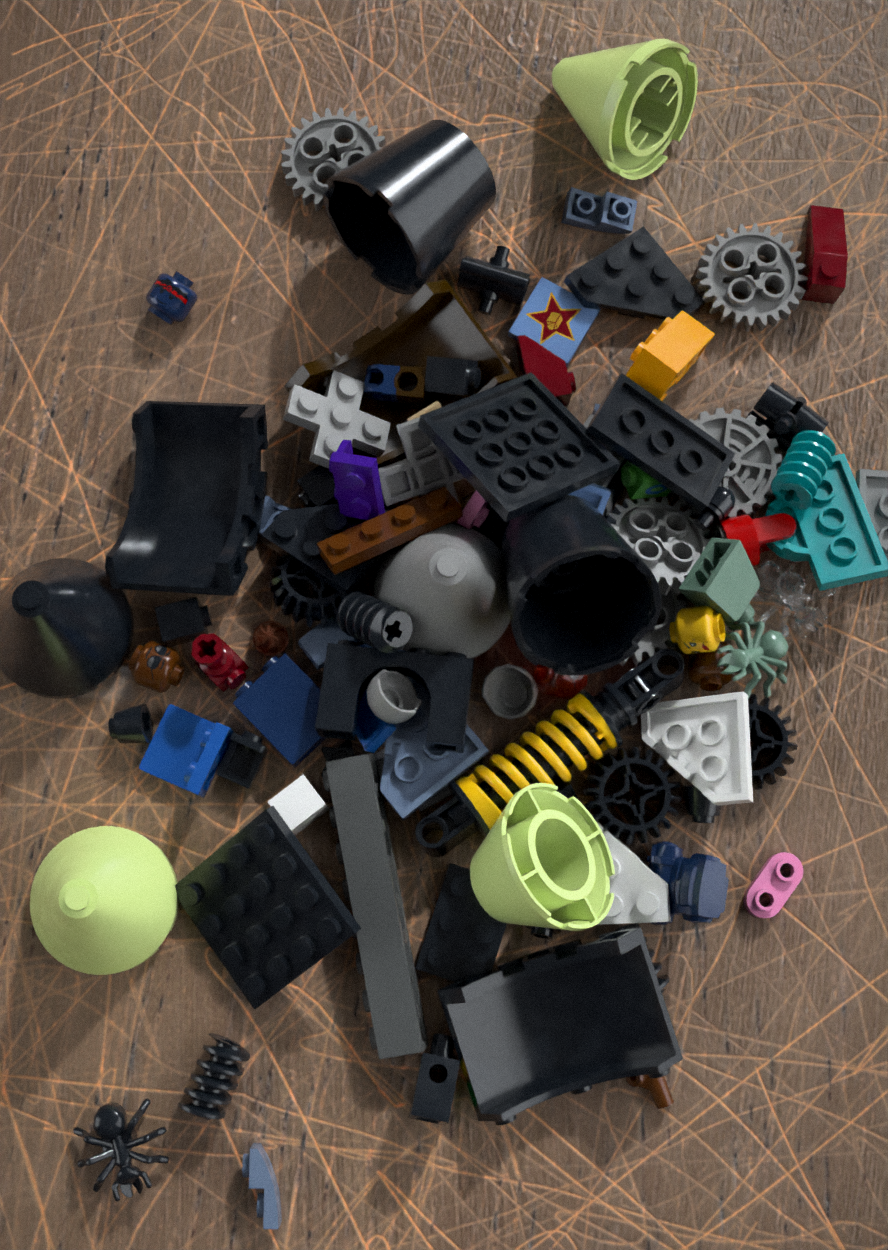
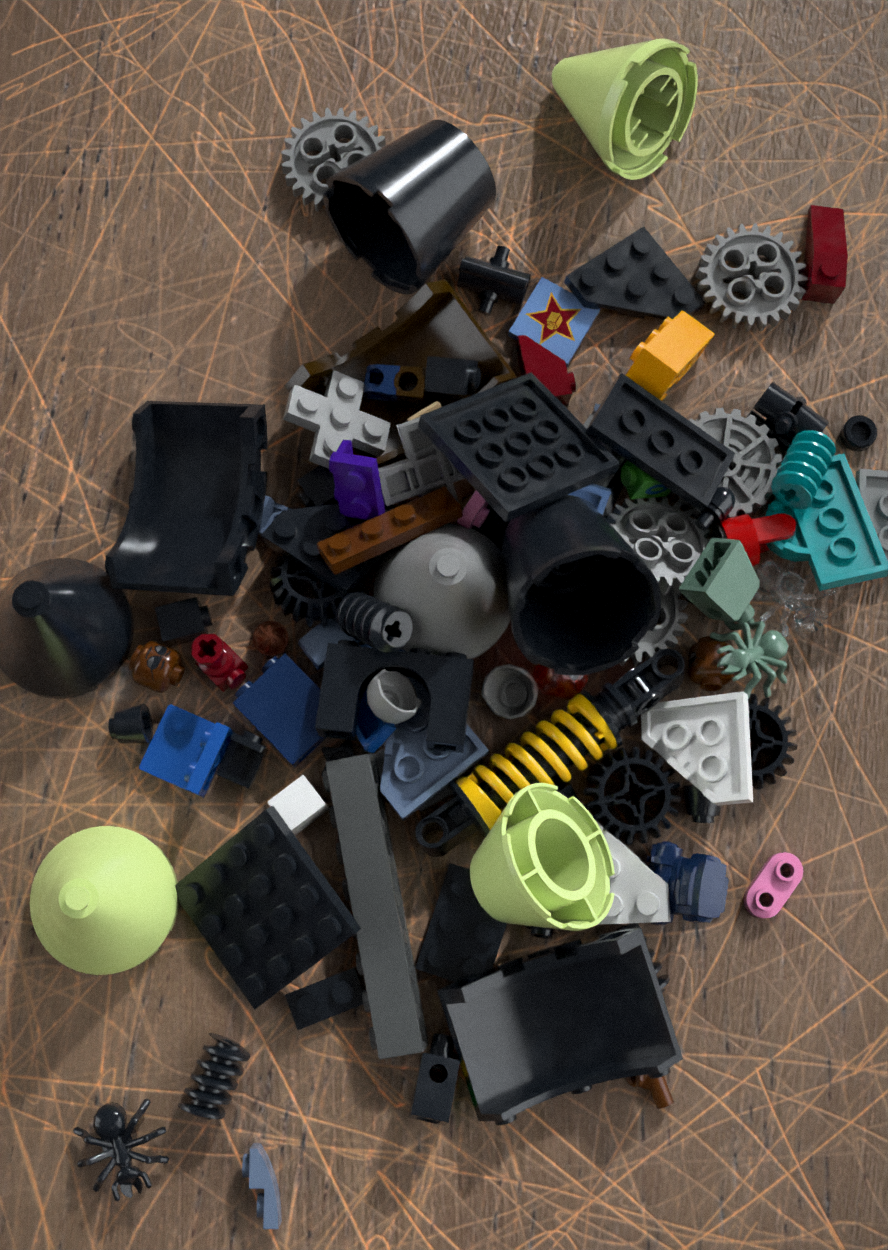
(171, 297): dark blue head -> none
(325, 998): none -> black plate
(597, 213): sand blue slope -> none
(697, 629): yellow head -> none
(858, 433): none -> black tile

